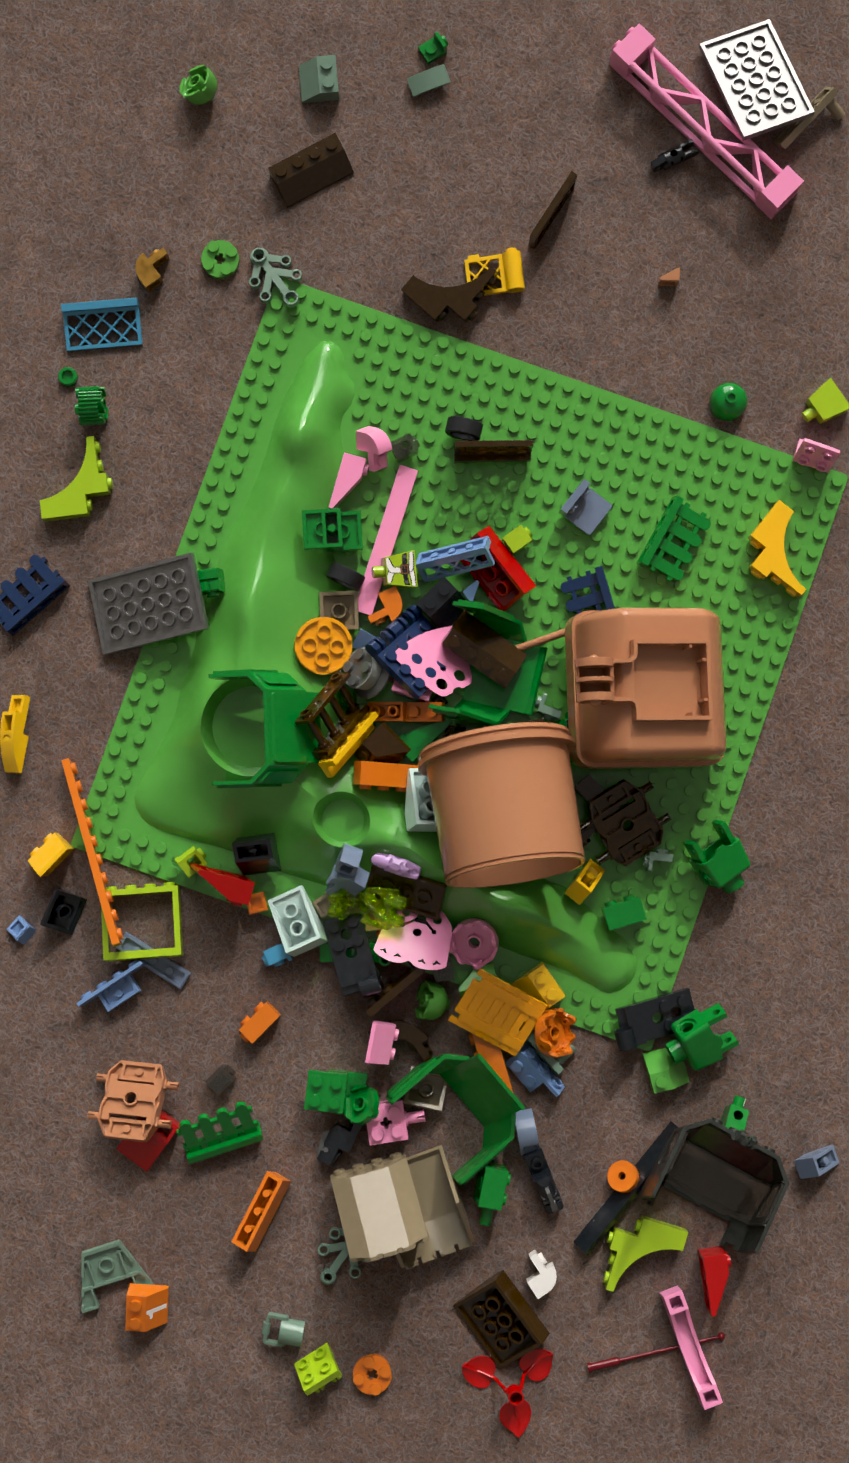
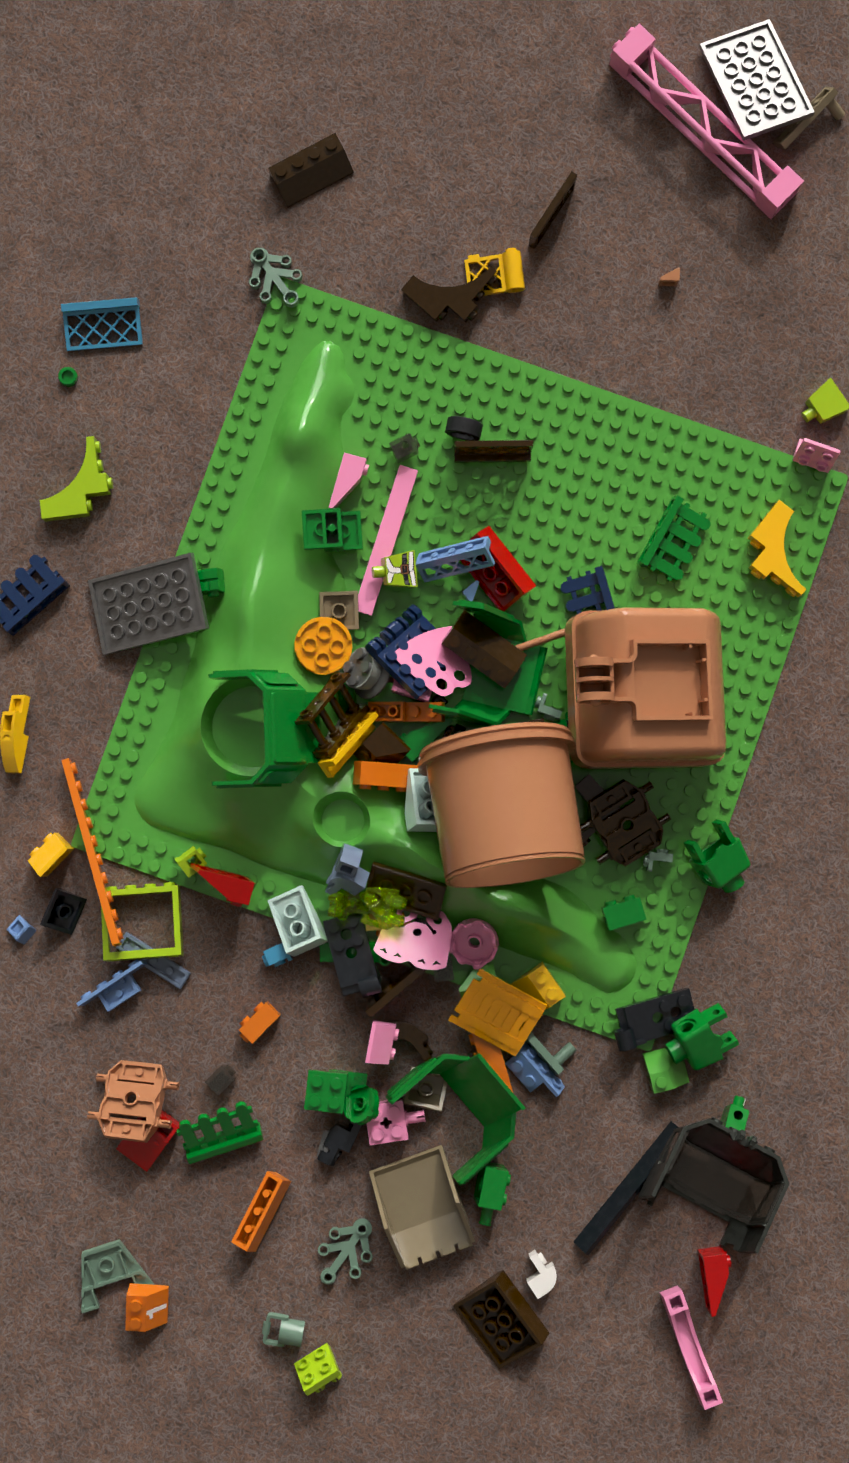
(91, 405): green brick -> none
(146, 268): pearl gold brick -> none
(199, 86): bright green cylinder -> none
(209, 261): bright green plate -> none
(256, 854): black slope -> none
(257, 903): orange tile -> none
(319, 79): sand green slope -> none
(322, 905): dark tan tile -> none
(345, 576): black tyre -> none
(362, 639): medium blue slope -> none
(368, 1363): orange plate -> none
(376, 444): bright pink brick -> none
(378, 1208): dark tan windscreen -> none
(392, 606): orange brick -> none
(397, 865): lavender hinge -> none
(428, 80): sand green slope -> none
(432, 1001): bright green cylinder -> none
(433, 48): green bracket -> none
(438, 604): black slope -> none
(517, 539): lime brick -> none
(517, 1412): red plant -> none
(526, 1131): sand blue brick -> none
(544, 1181): black plate -> none
(558, 1043): orange plate -> none
(585, 508): sand blue bracket -> none
(585, 882): yellow slope -> none
(614, 1176): orange piece -> none
(616, 1361): dark red piece -> none
(628, 1247): lime arch -> none
(674, 156): black hinge -> none
(728, 401): green cylinder -> none
(816, 1162): sand blue slope -> none

